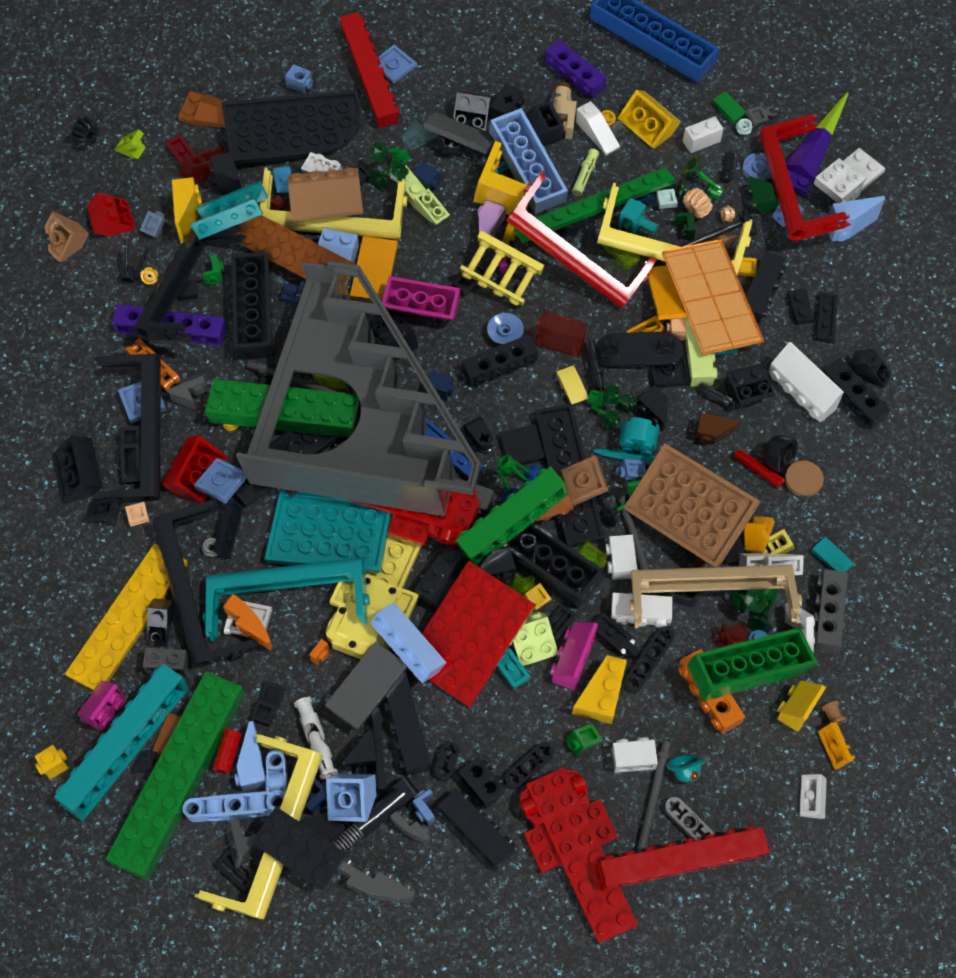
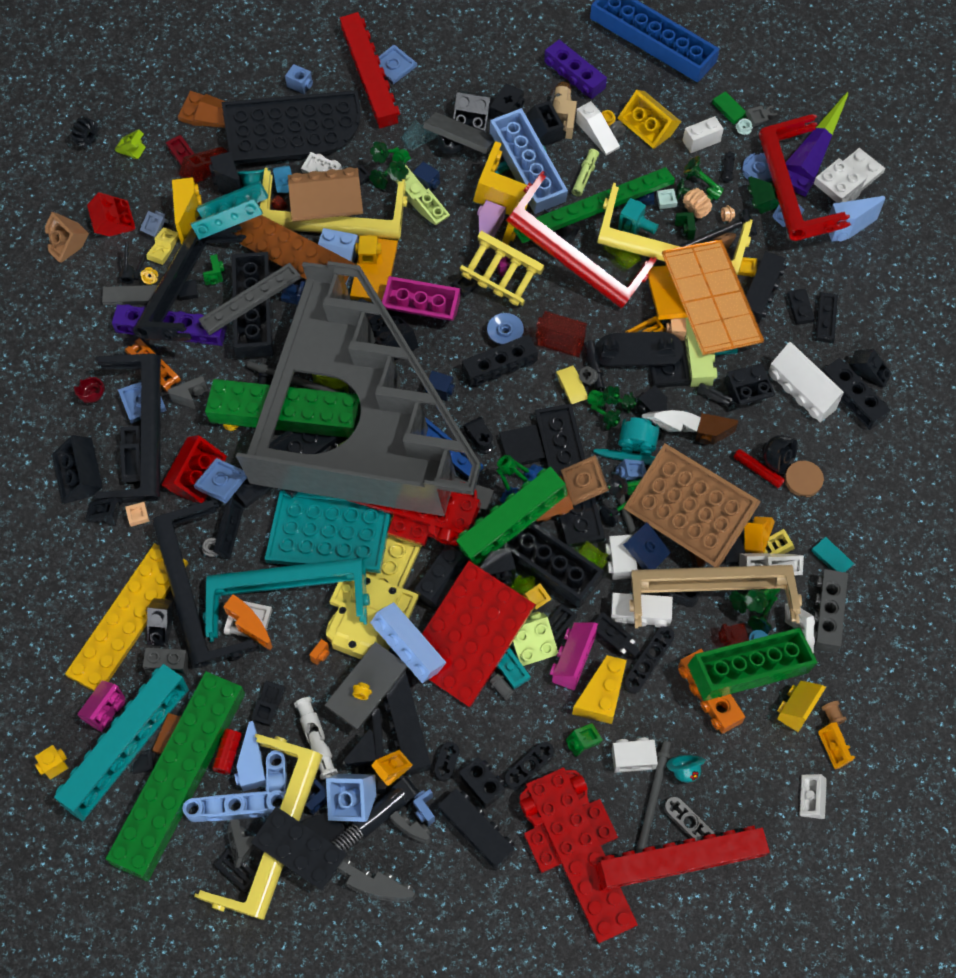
(90, 390): none -> dark red hair
(128, 294): none -> dark grey tile
(163, 246): none -> light yellow slope
(249, 298): none -> dark grey tile
(251, 177): none -> teal hat
(361, 691): none -> yellow plate
(368, 249): none -> yellow brick
(391, 766): none -> light orange slope
(501, 686): none -> dark grey pin
(592, 379): none -> dark grey bush
(647, 547): none -> dark blue plate
(674, 420): none -> white slope

